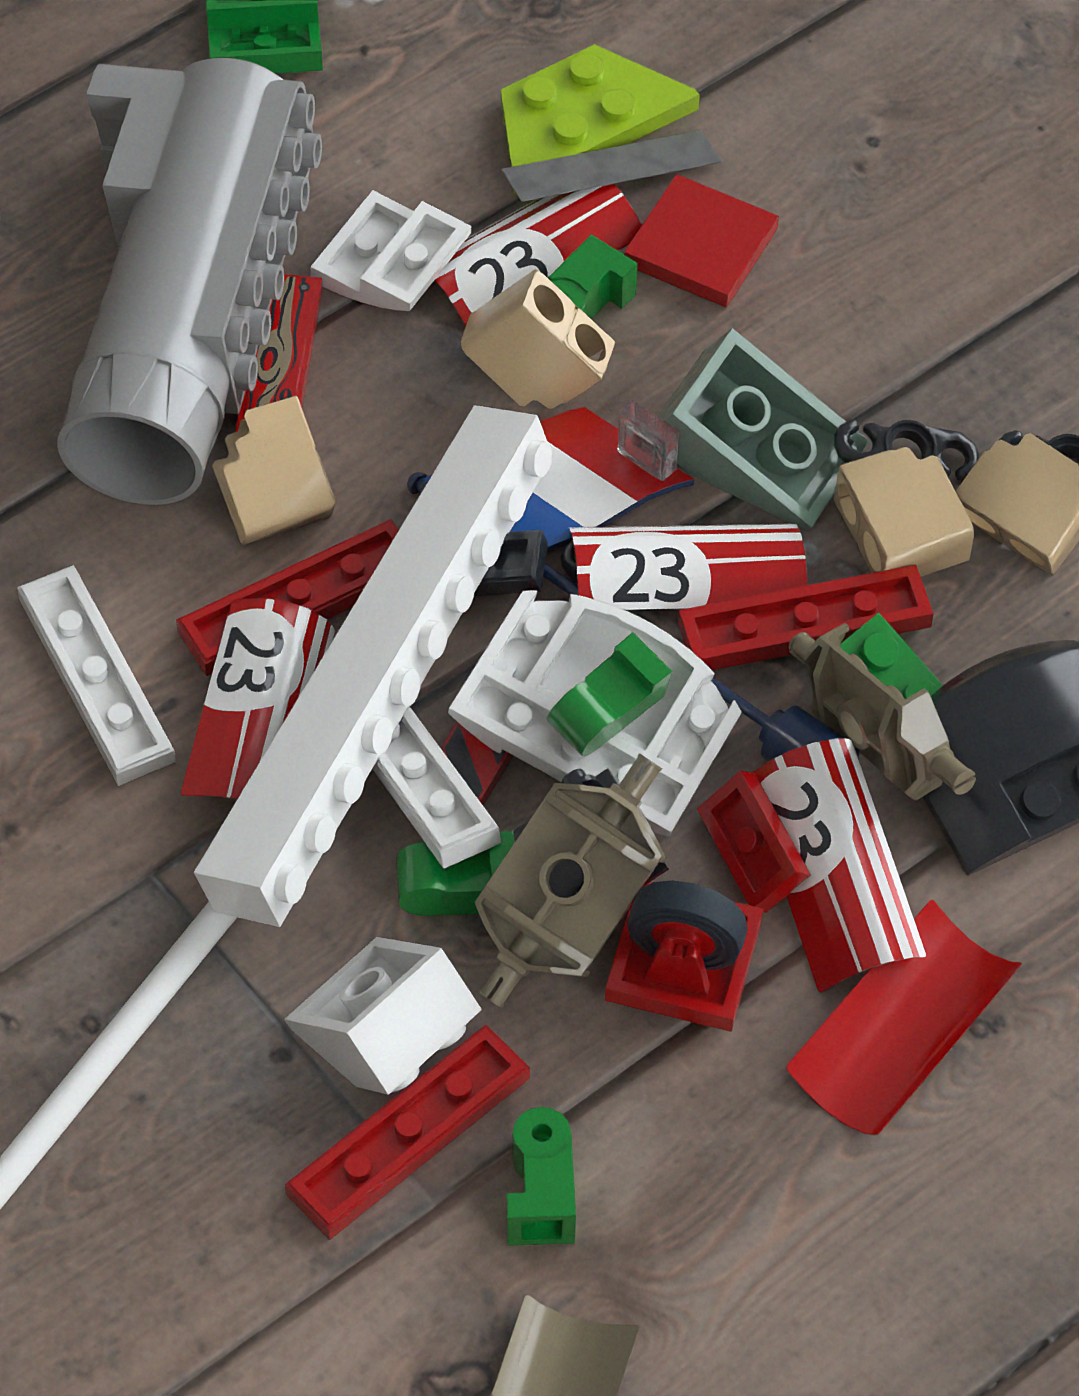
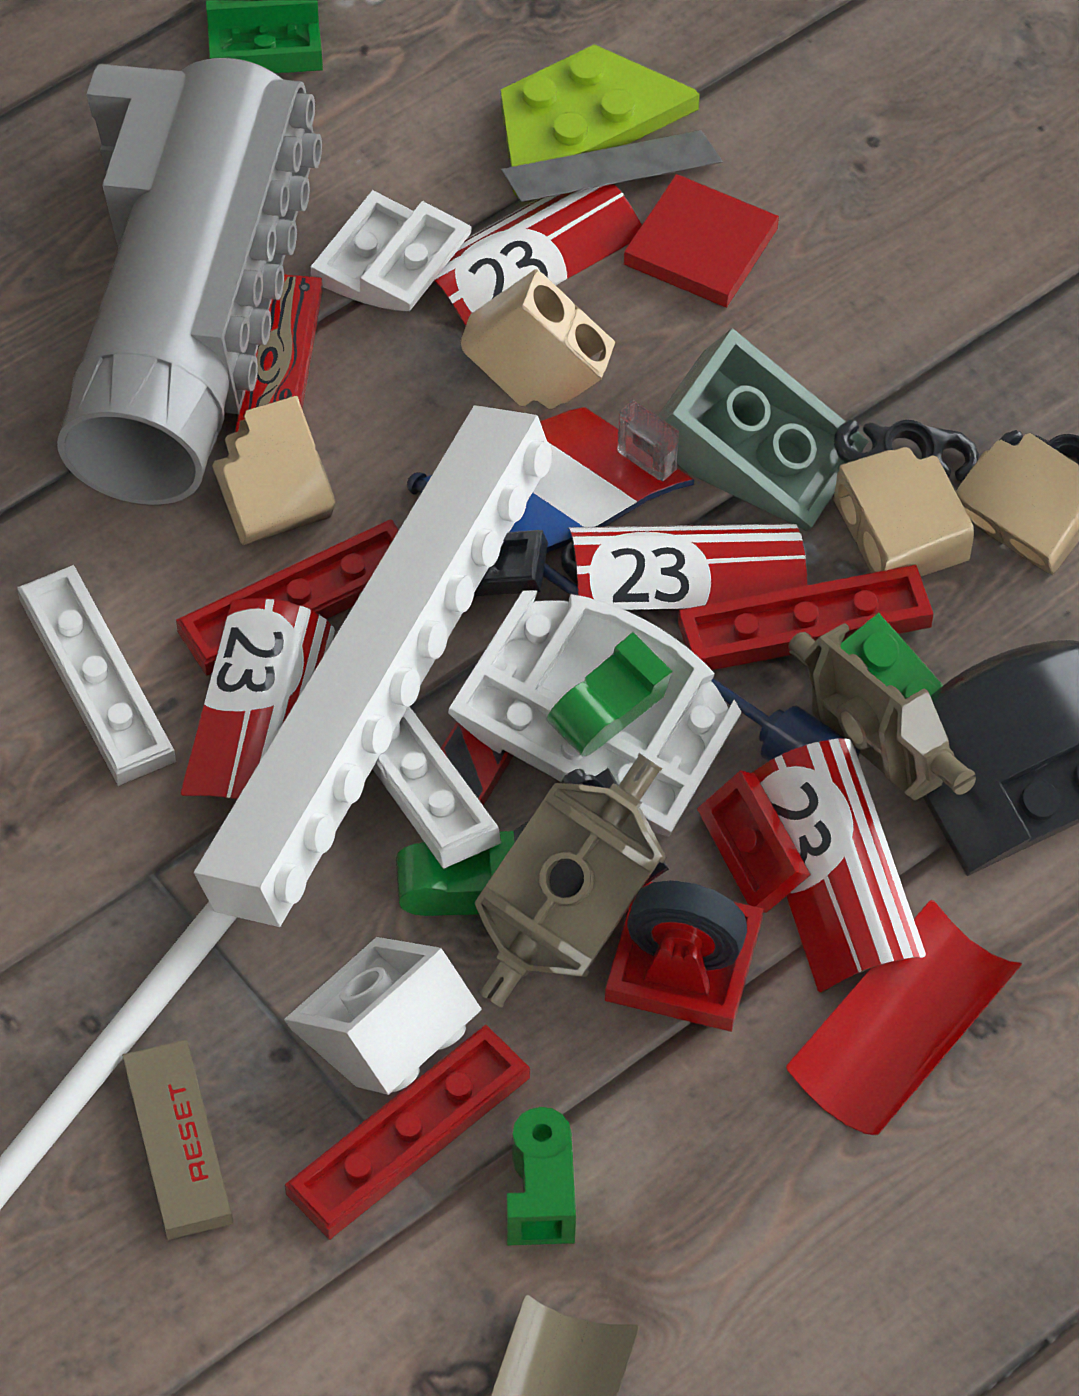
(177, 1139): none -> dark tan tile
(596, 276): green leg -> none

